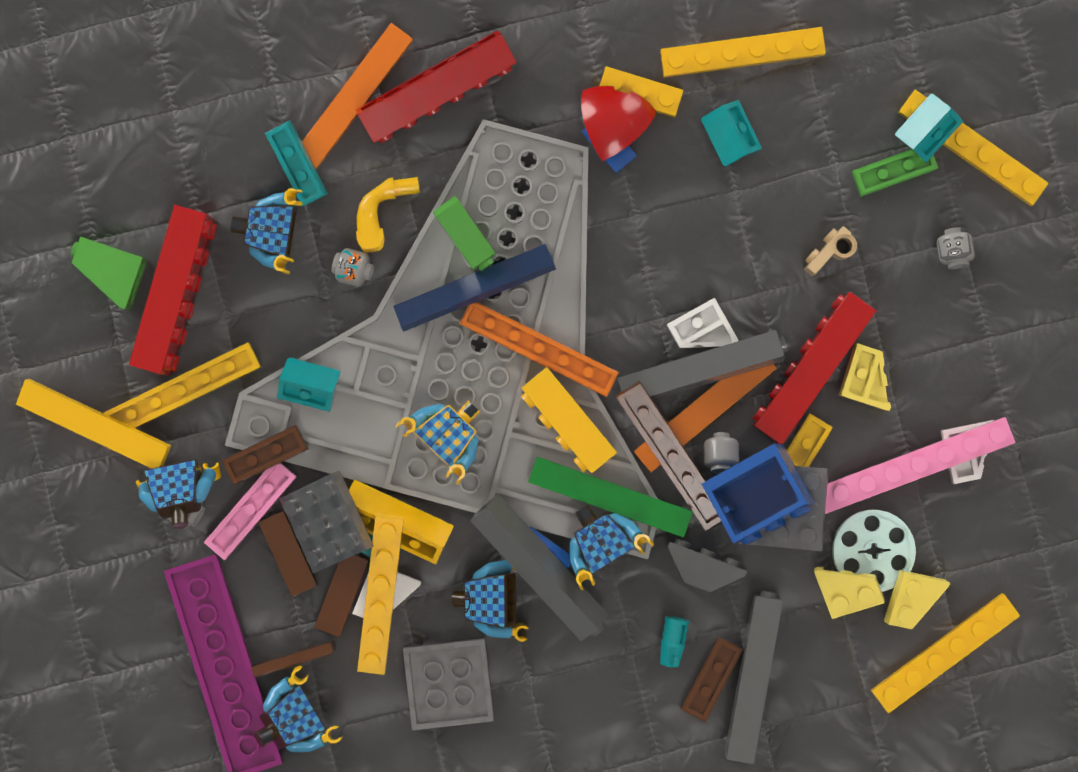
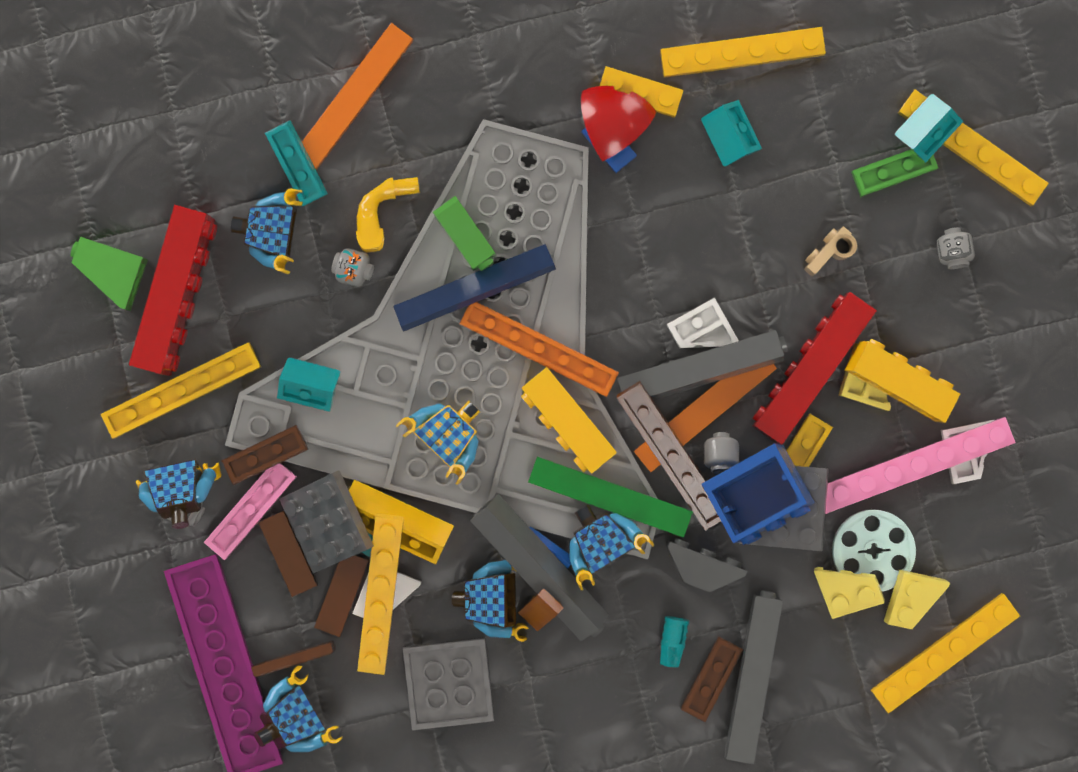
(93, 424): yellow tile -> none
(436, 86): red brick -> none
(540, 609): none -> dark orange tile
(902, 381): none -> yellow brick

